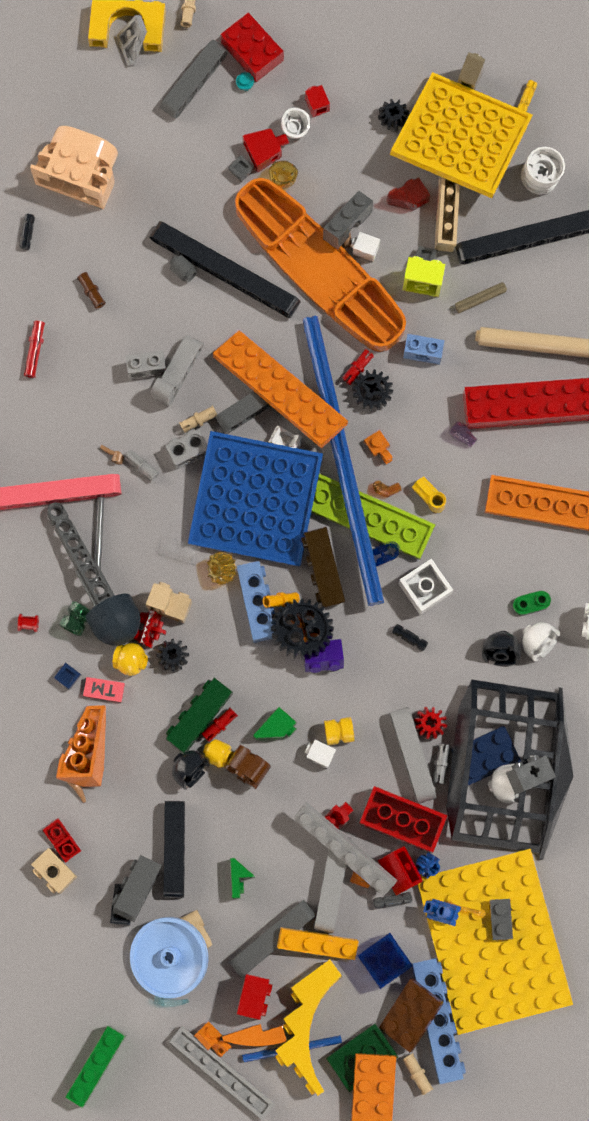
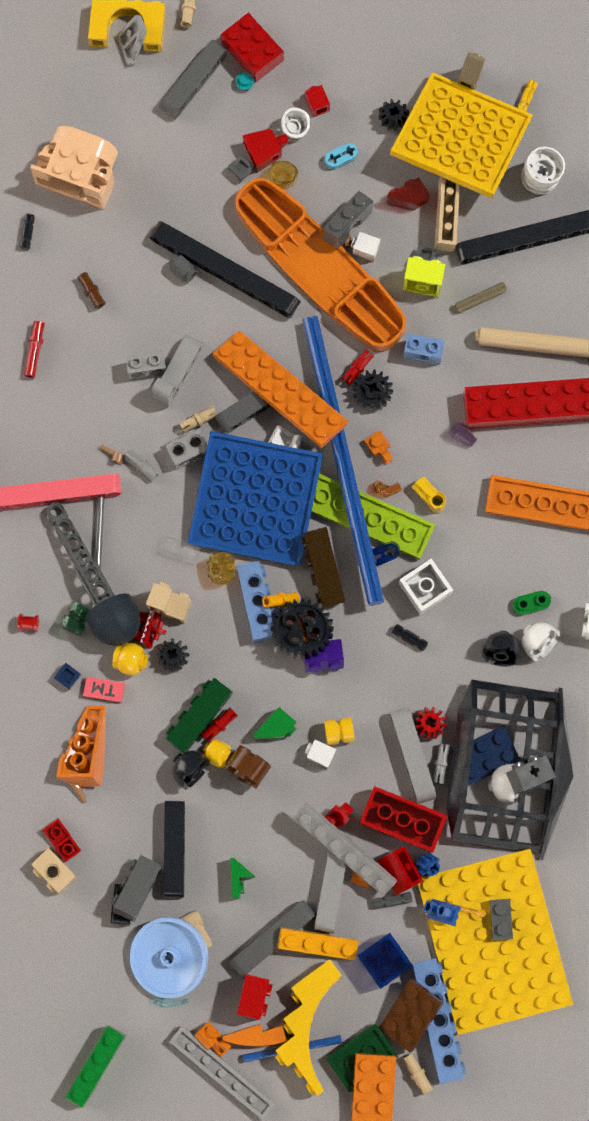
(339, 152): none -> medium azure beam

